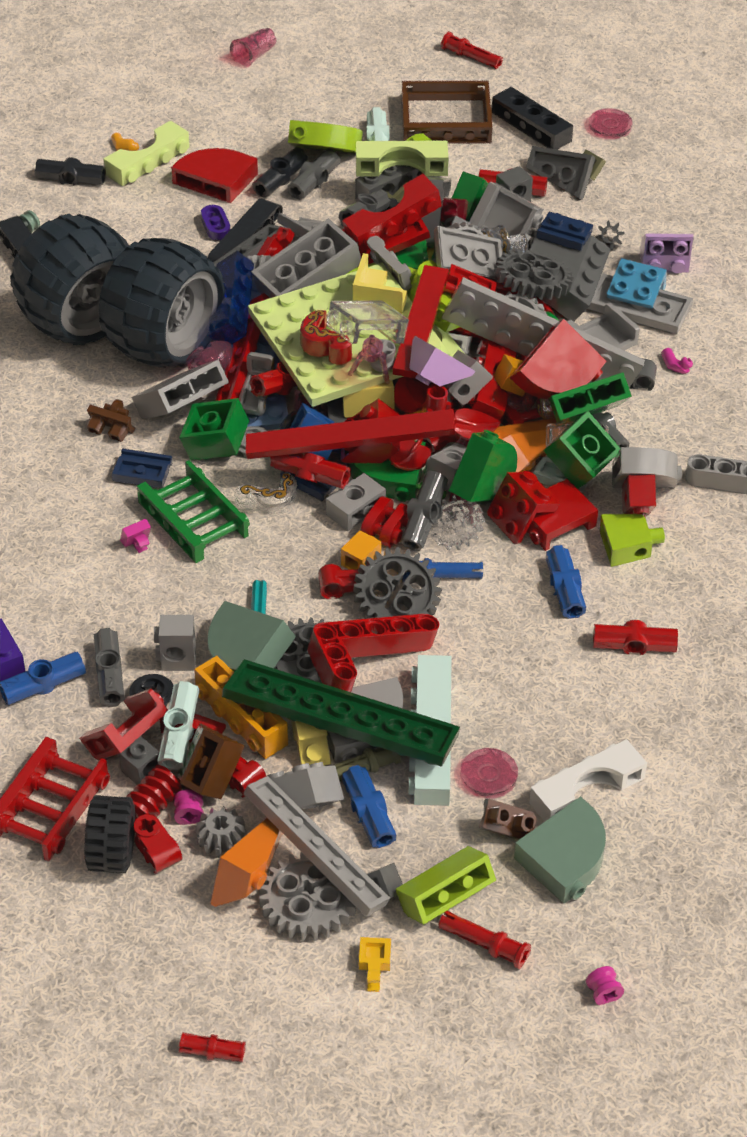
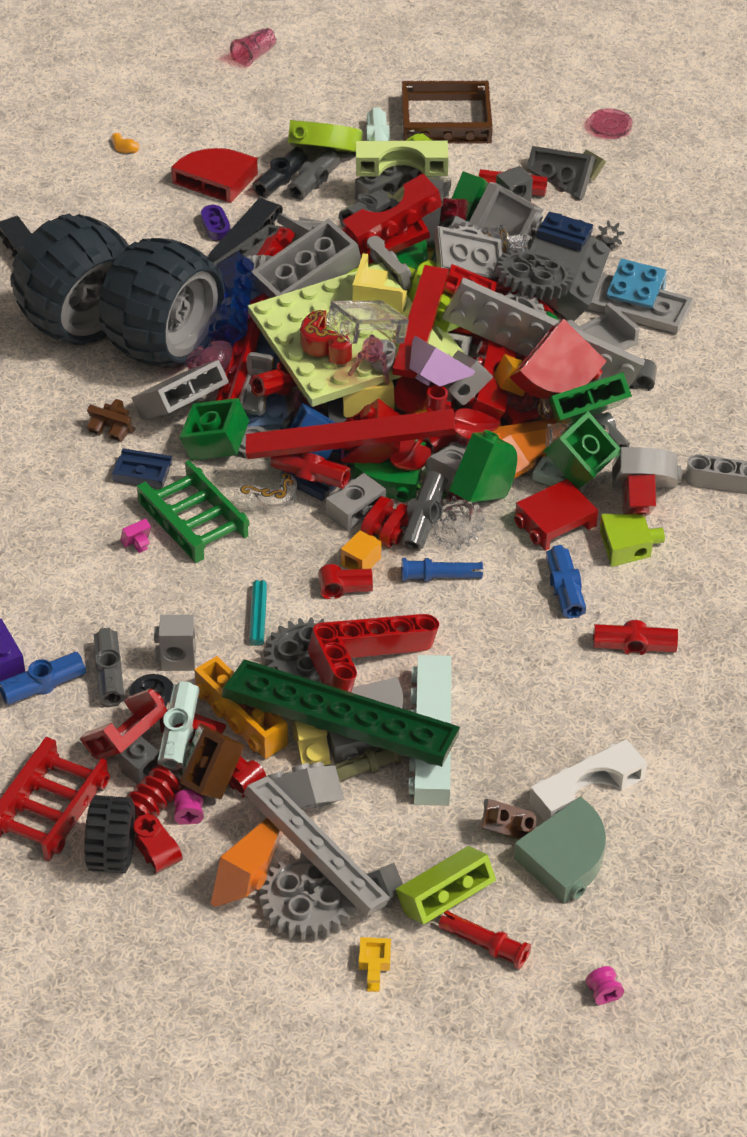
(30, 220): sand green bush -> none
(70, 171): black piece -> none
(127, 165): yellowish green arch -> none
(212, 1047): red pin -> none
(220, 830): light grey gear -> none
(249, 635): sand green brick -> none
(369, 806): blue piece -> none
(375, 577): dark grey gear -> none
(463, 47): red pin -> none
(489, 773): clear pink tile -> none
(518, 502): red bracket -> none
(532, 118): black brick -> none
(667, 251): lavender slope -> none
(681, 366): dark pink arm -> none

